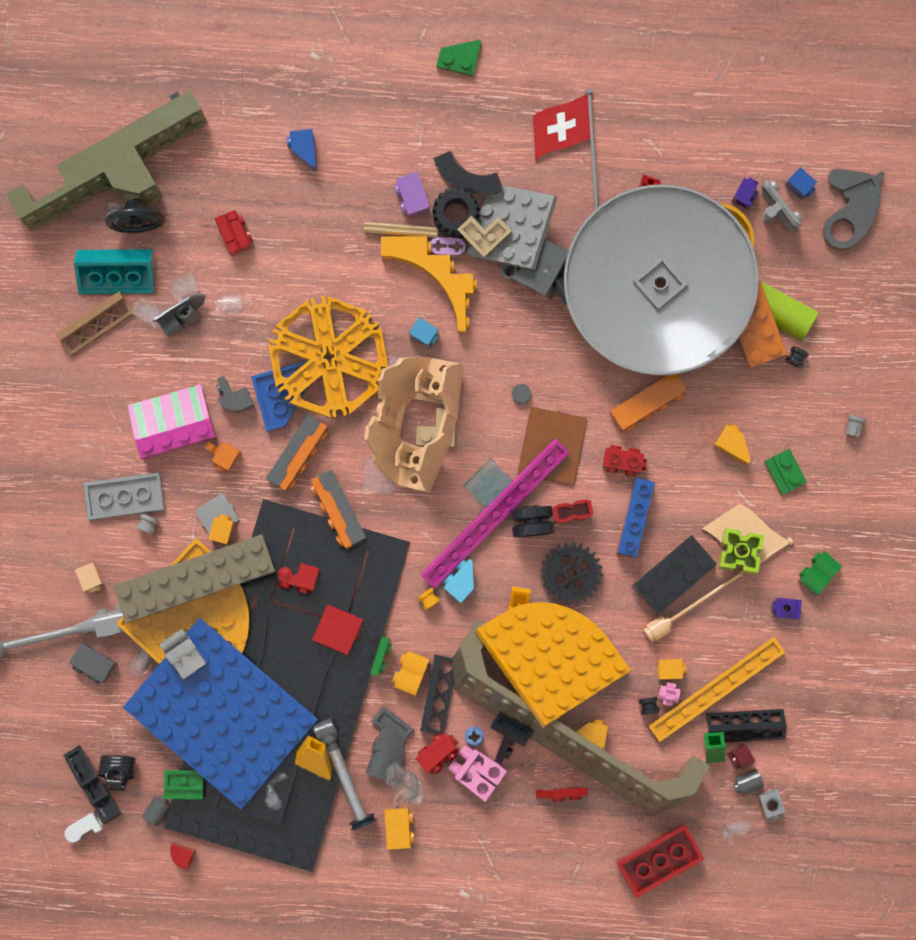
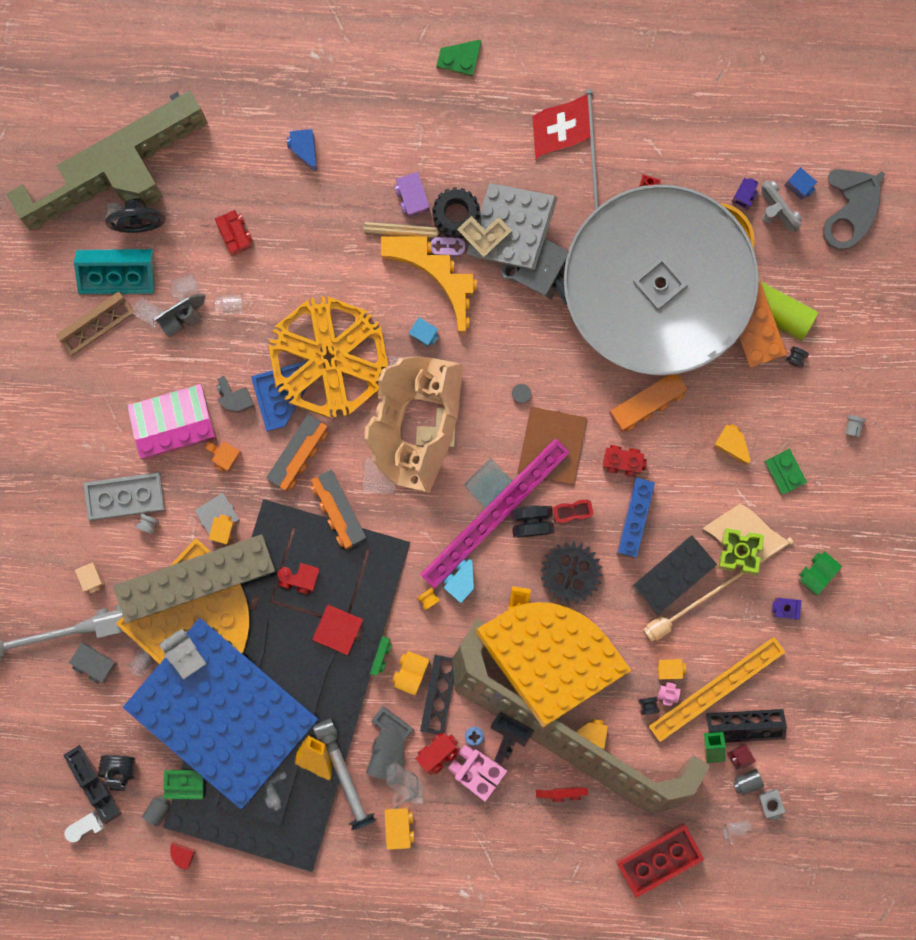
(463, 179): black tile -> none

